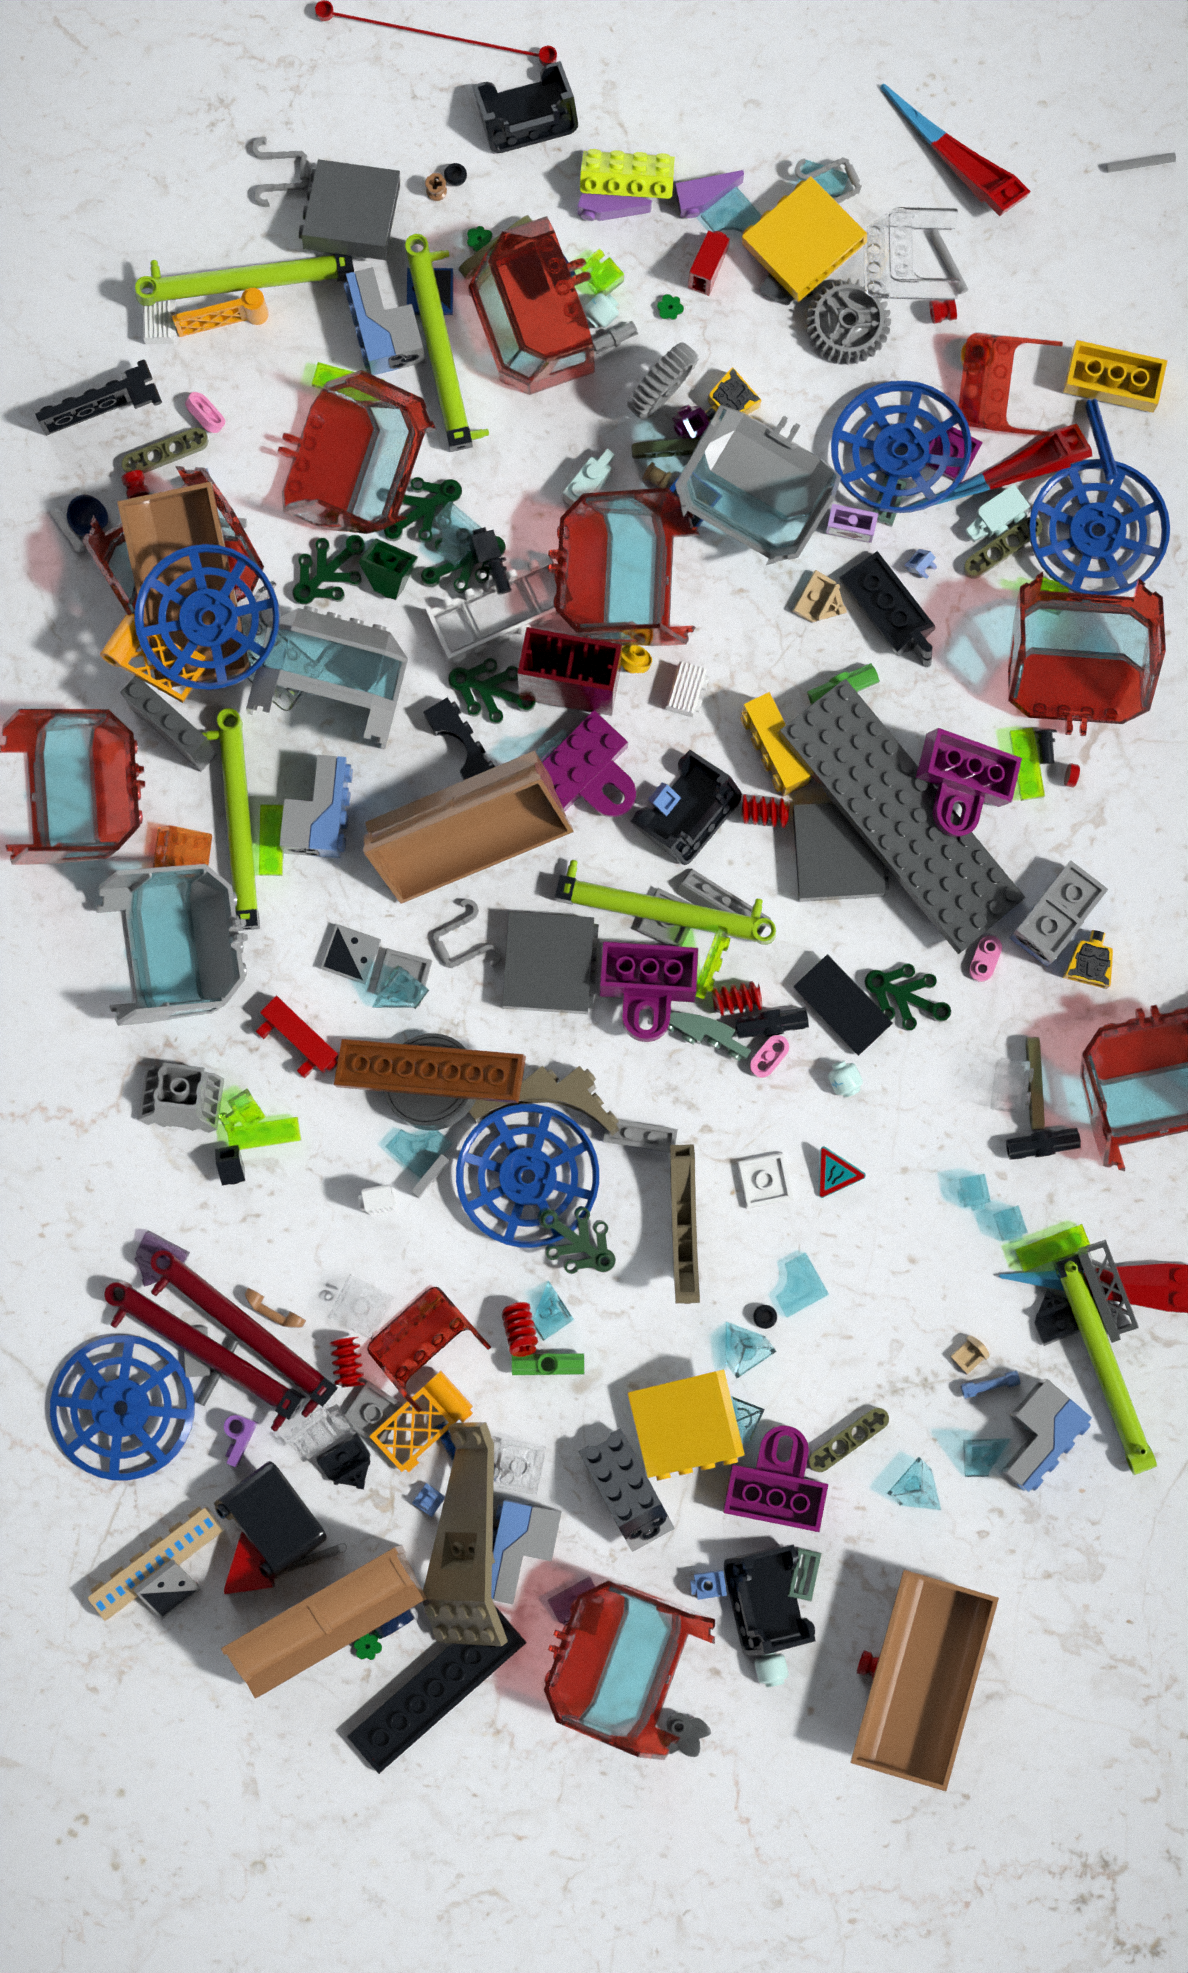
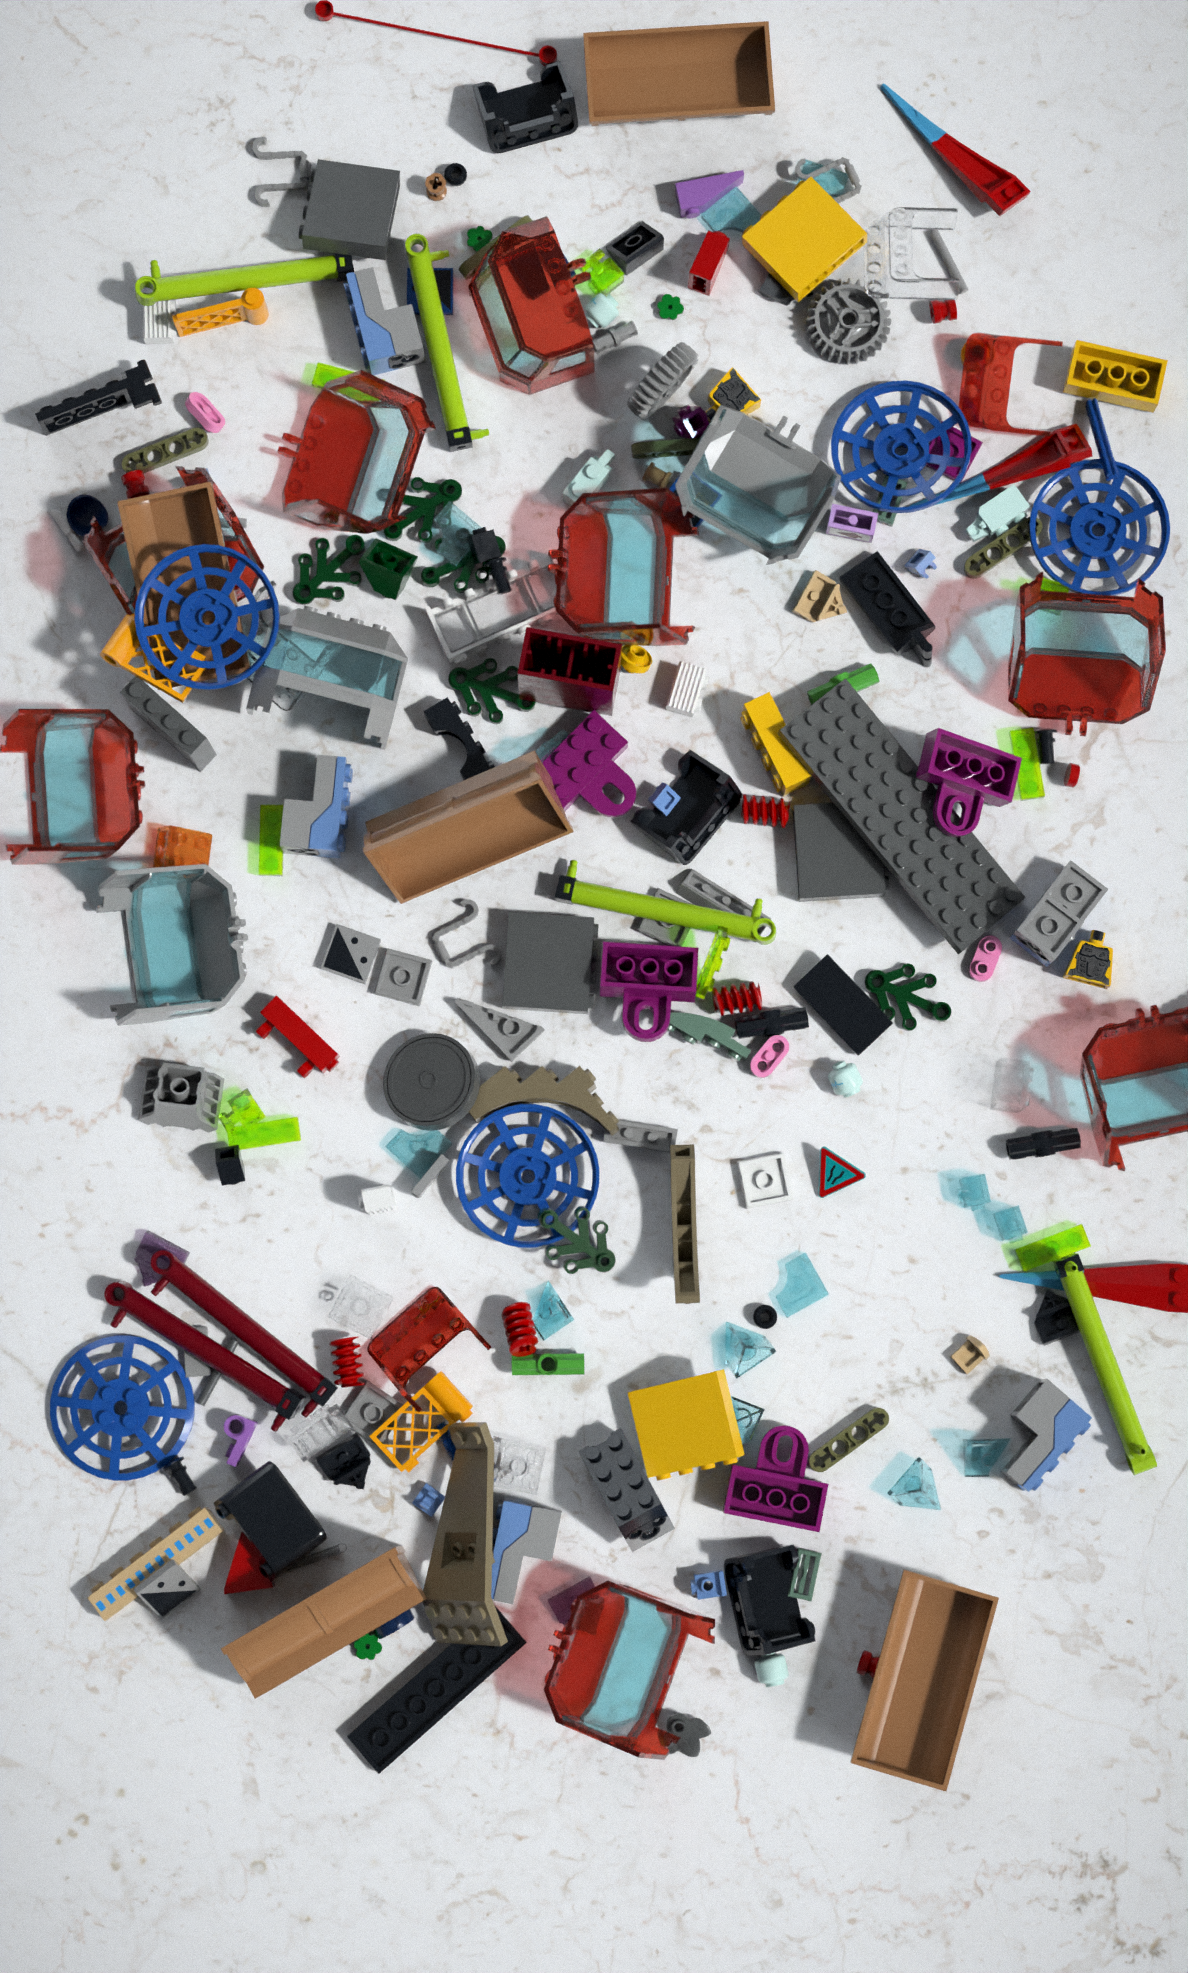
(180, 1475): none -> black pin
(237, 816): lime piece -> none
(255, 1300): medium nougat bar -> none
(401, 991): clear light blue slope -> none
(430, 1070): dark orange plate -> none
(506, 1032): none -> light grey wing
(608, 207): medium lavender slope -> none
(627, 174): neon yellow bracket -> none
(636, 247): none -> black slope
(679, 73): none -> medium nougat piece
(1010, 1379): medium blue bar -> none
(1036, 1104): olive beam -> none
(1099, 1293): dark grey fence -> none
(1141, 162): light grey bar -> none

